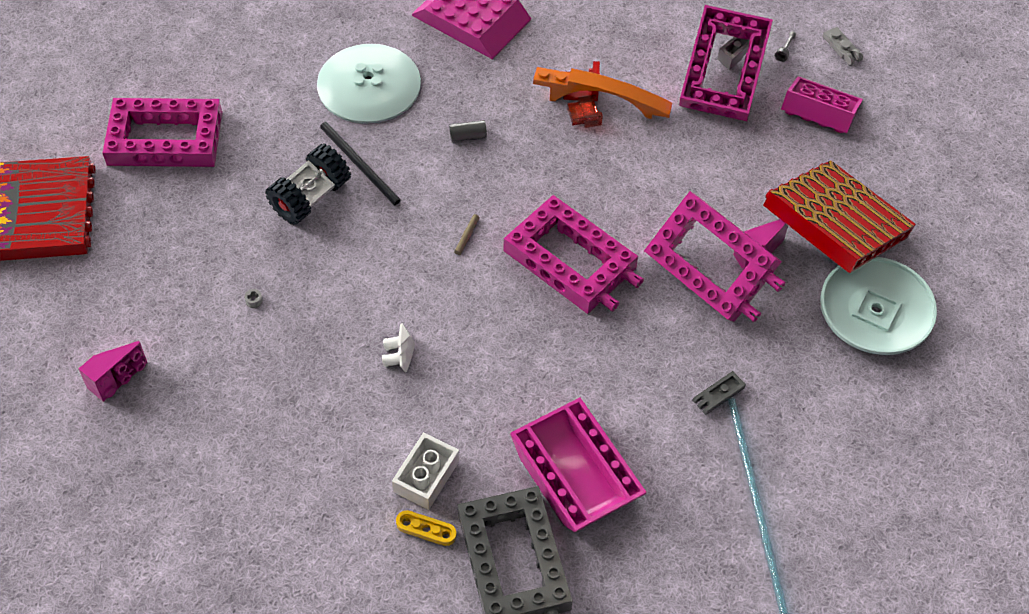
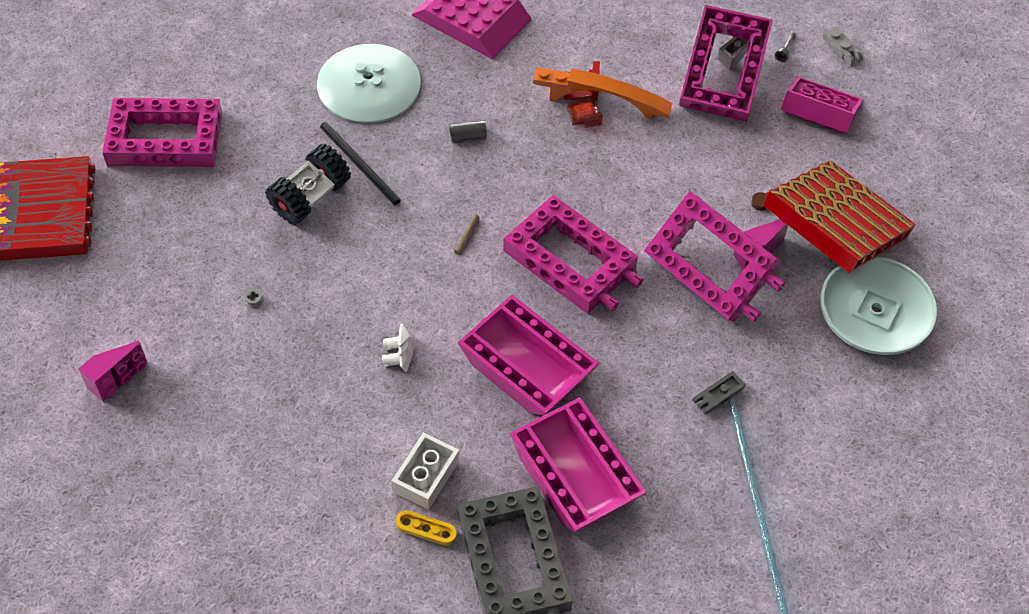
(526, 356): none -> dark pink slope
(758, 200): none -> reddish brown tile

